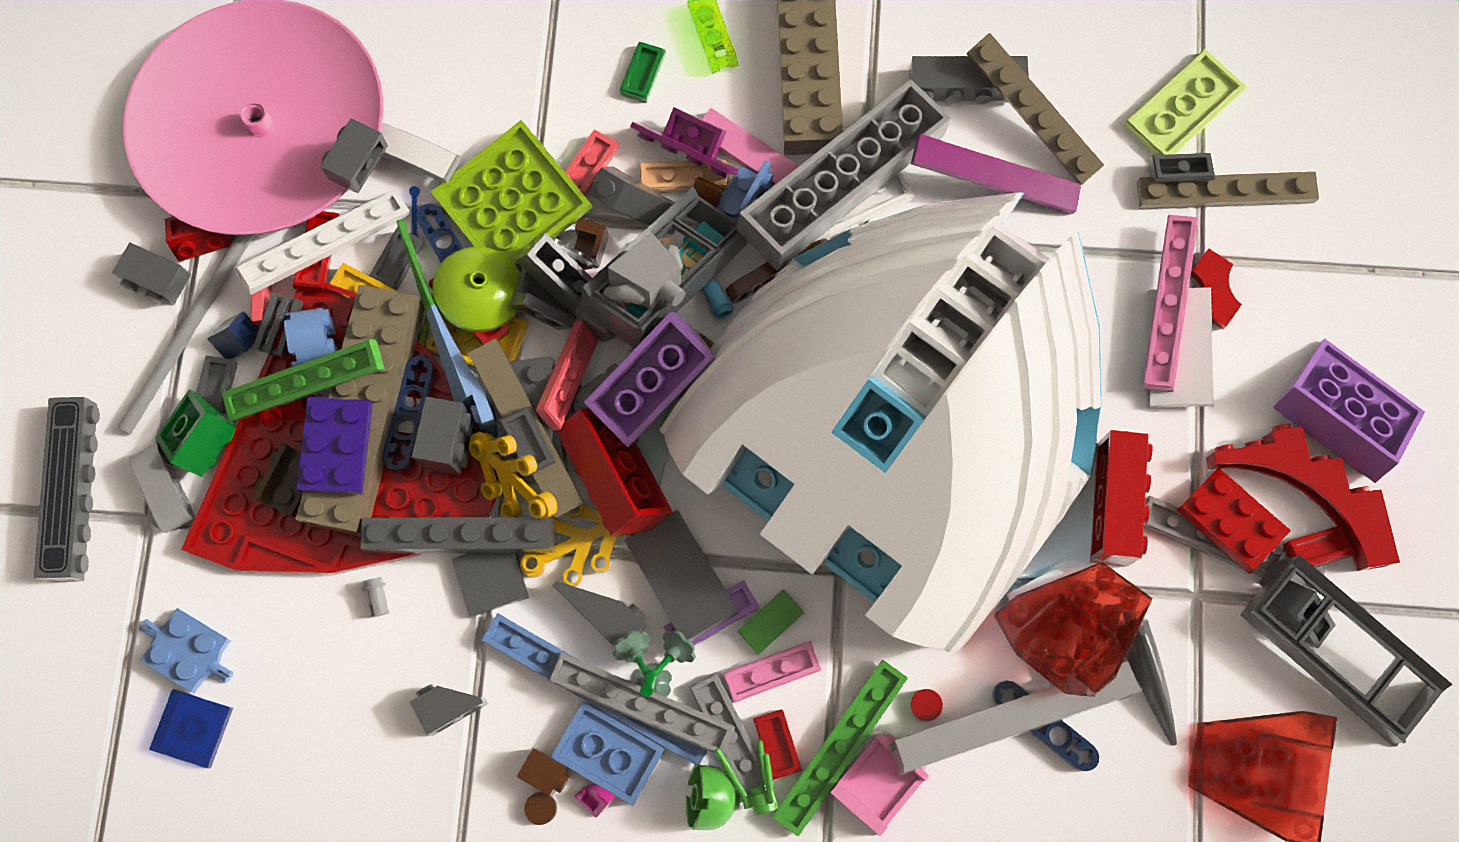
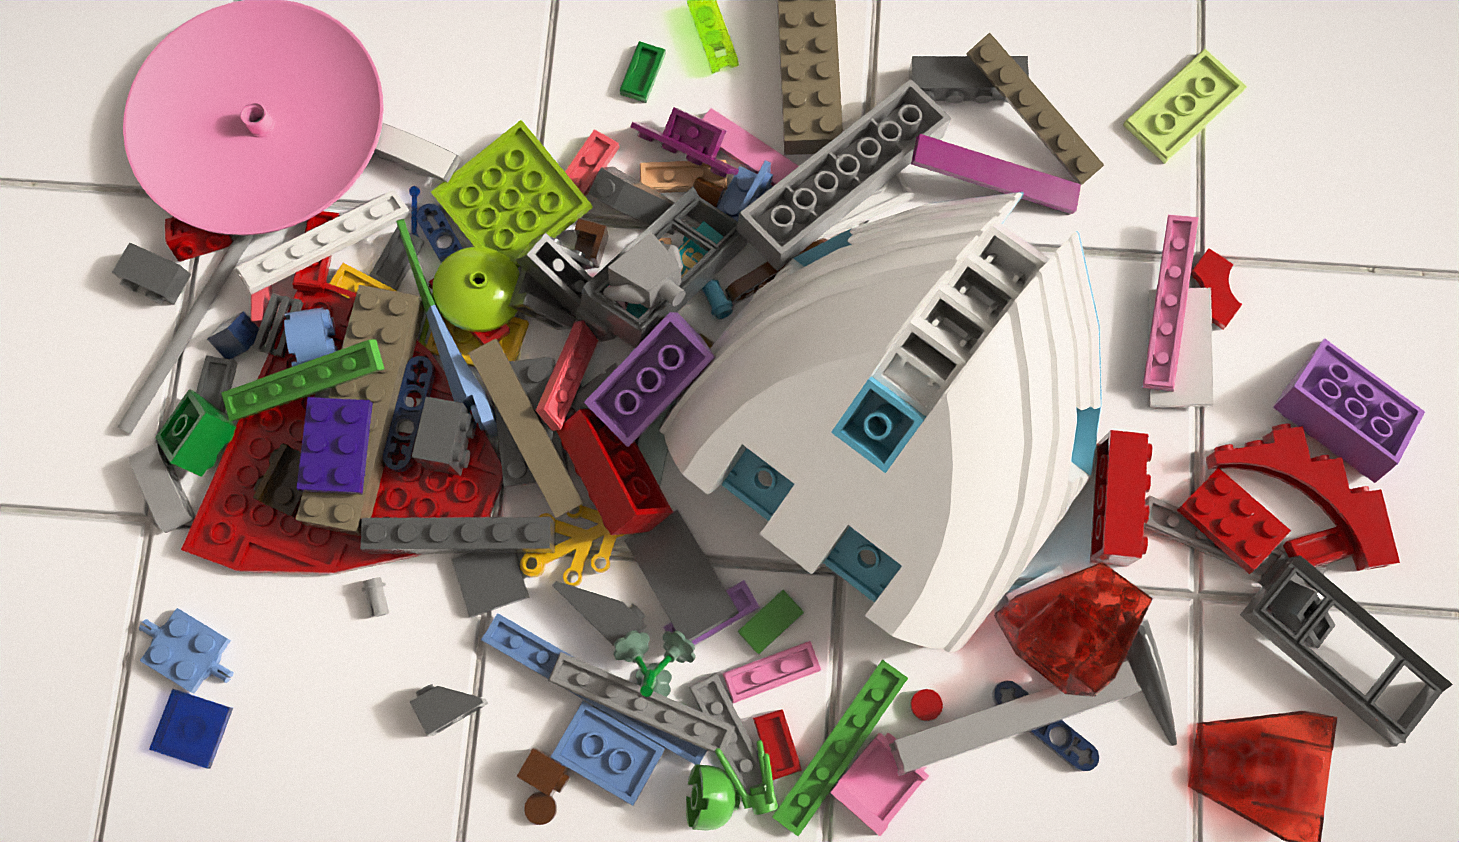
(66, 490): dark grey brick -> none
(353, 155): dark grey brick -> none
(484, 449): yellow plant -> none
(528, 437): dark grey tile -> none
(594, 798): dark pink tile -> none
(1181, 167): dark grey slope -> none
(1230, 190): dark tan plate -> none

